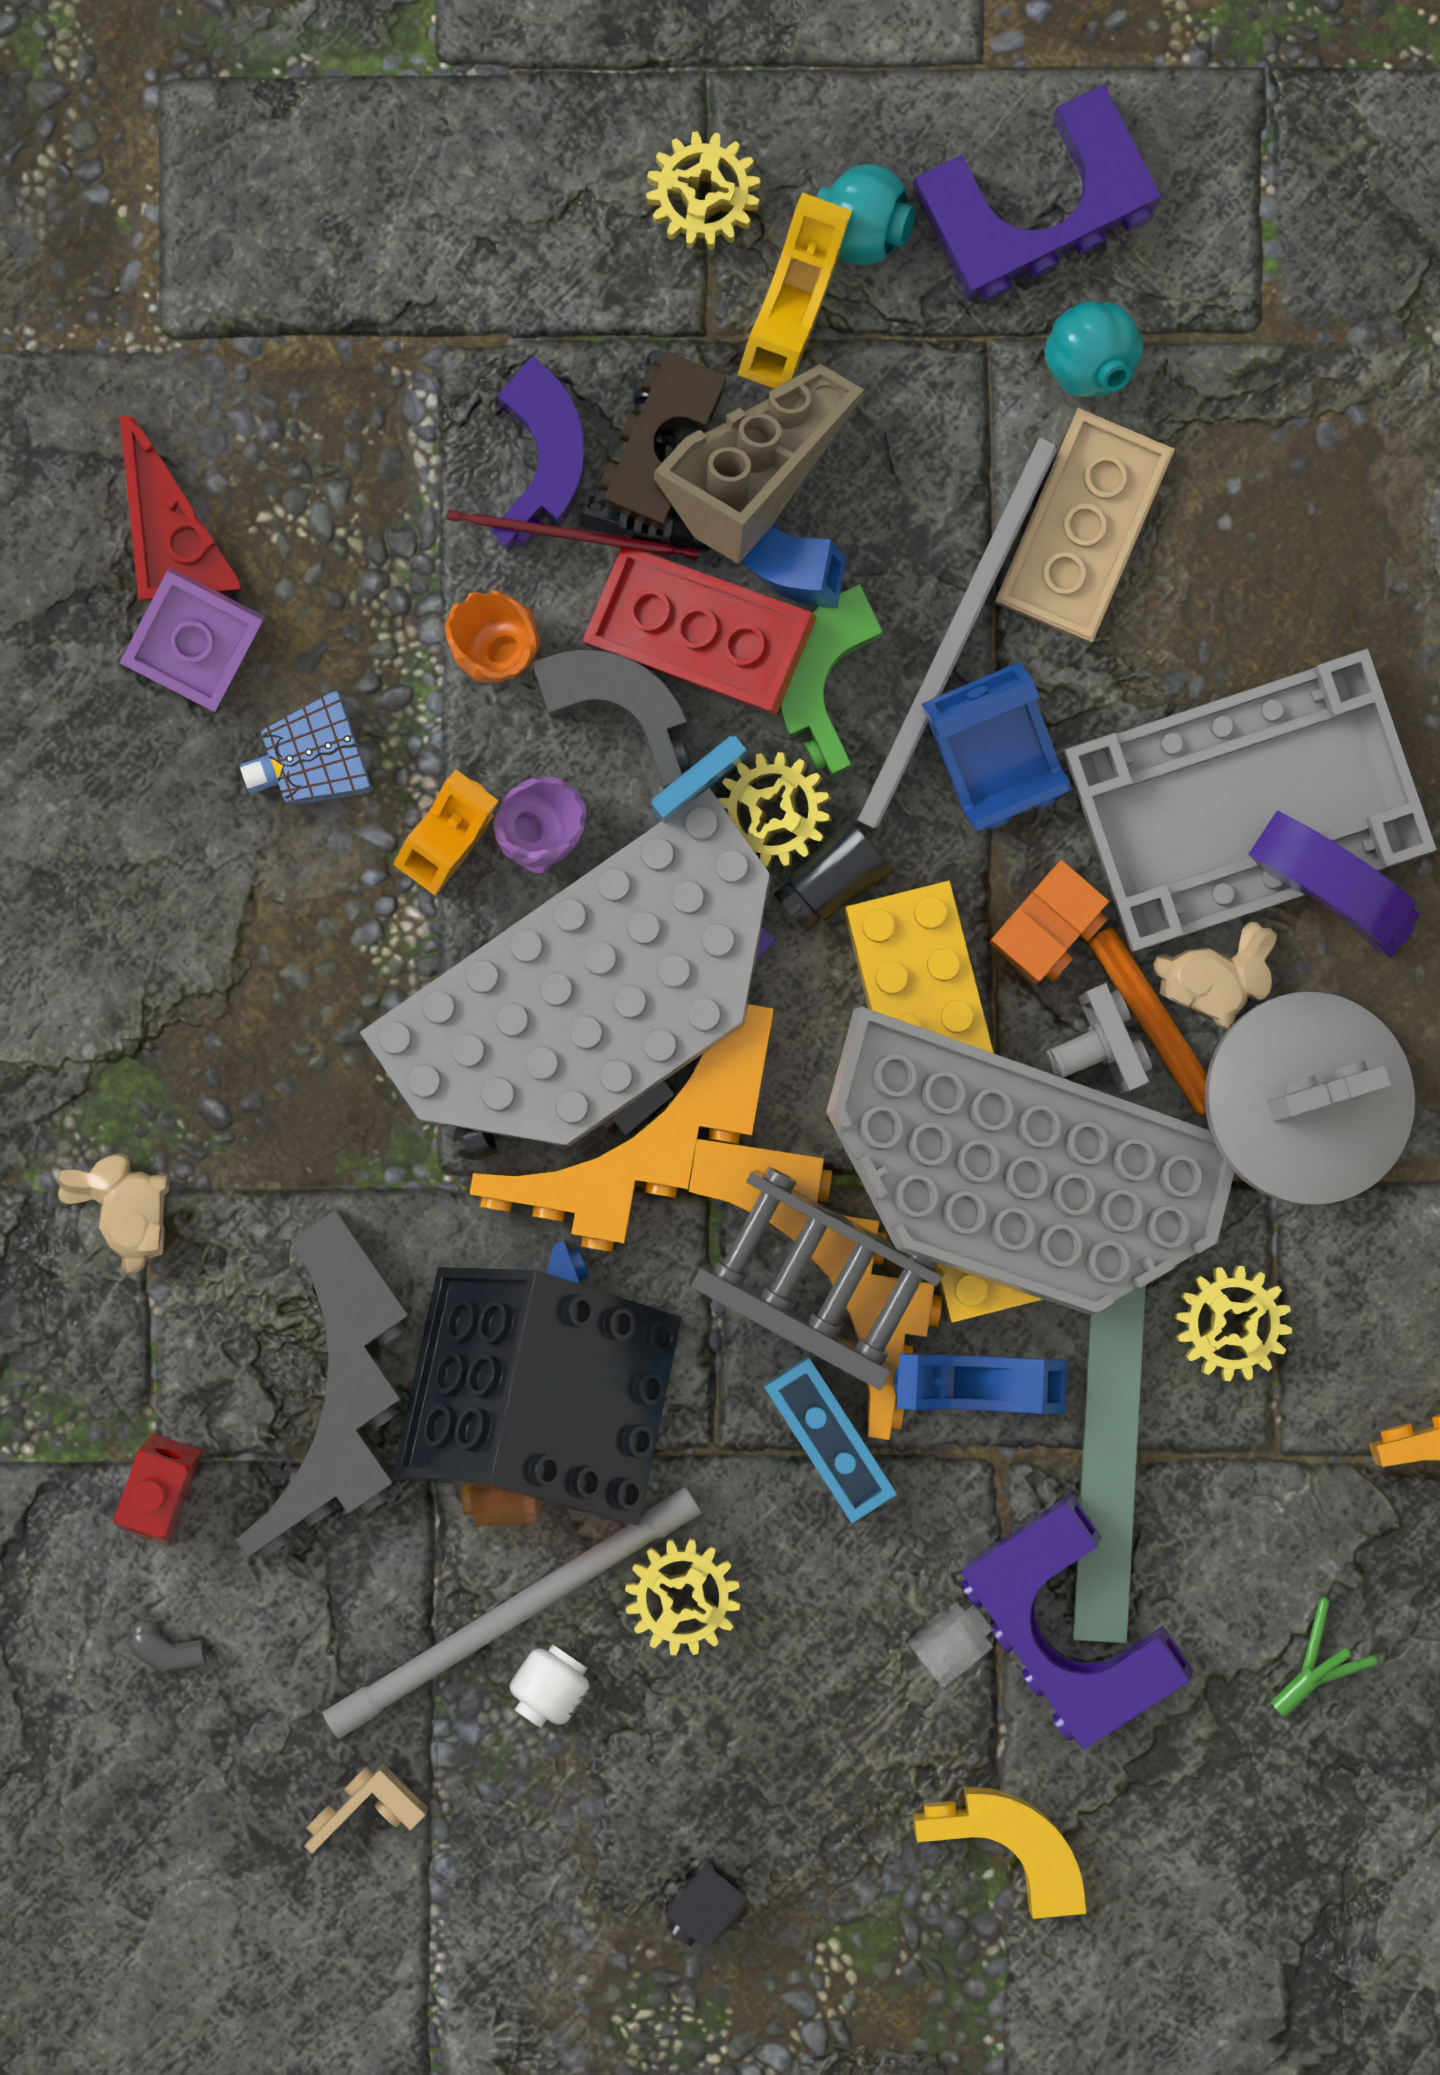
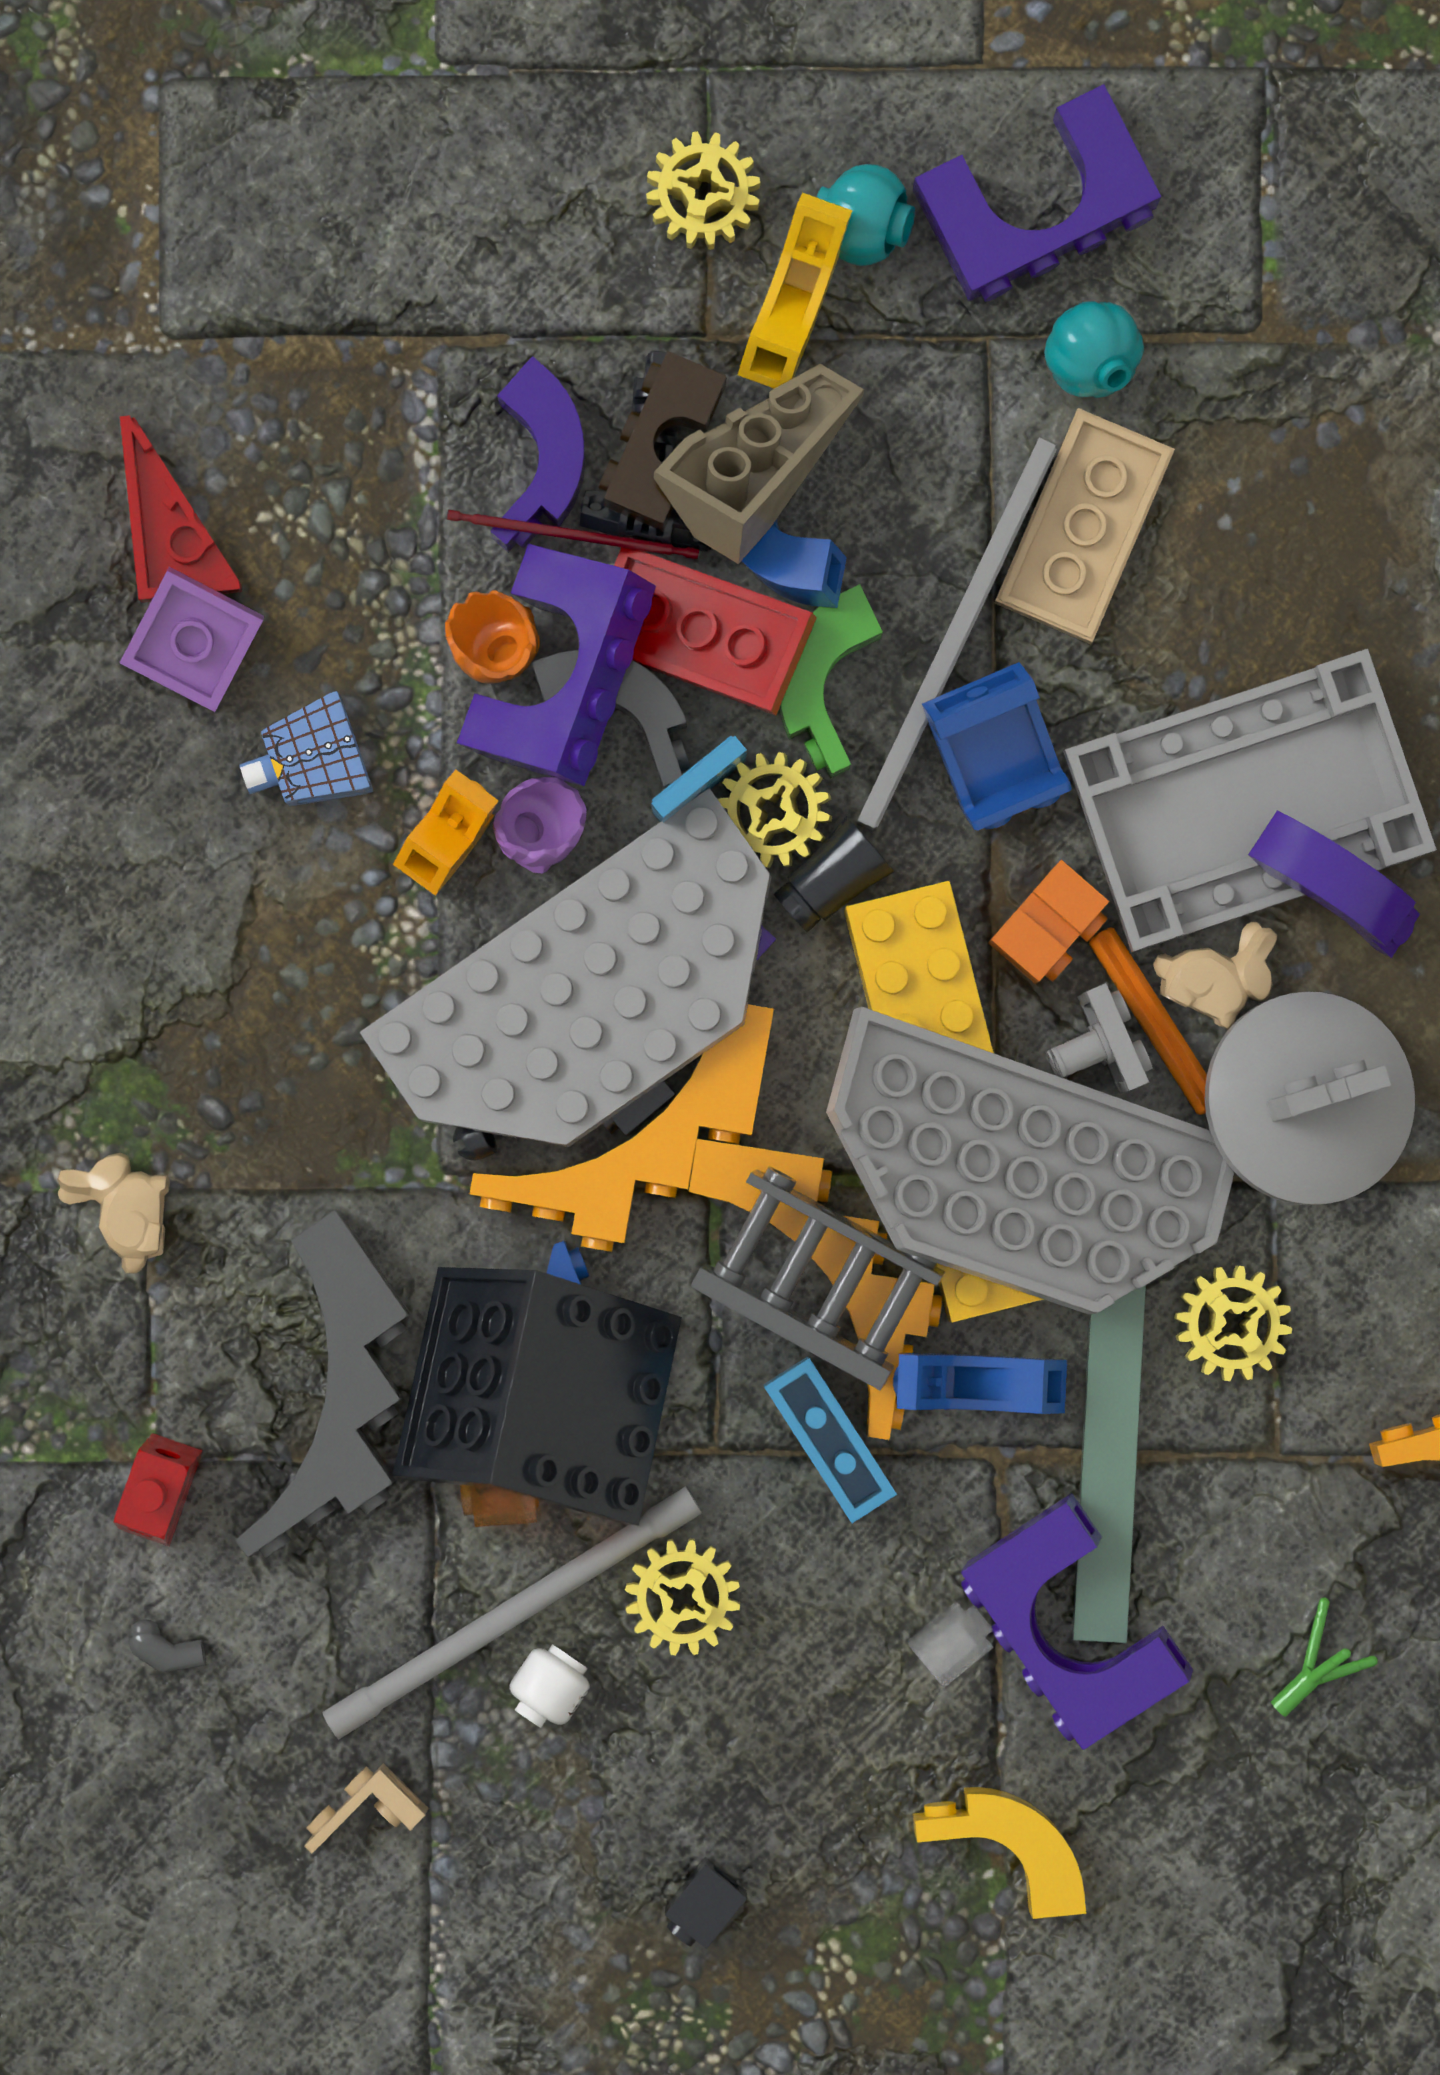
(566, 730): none -> dark purple arch

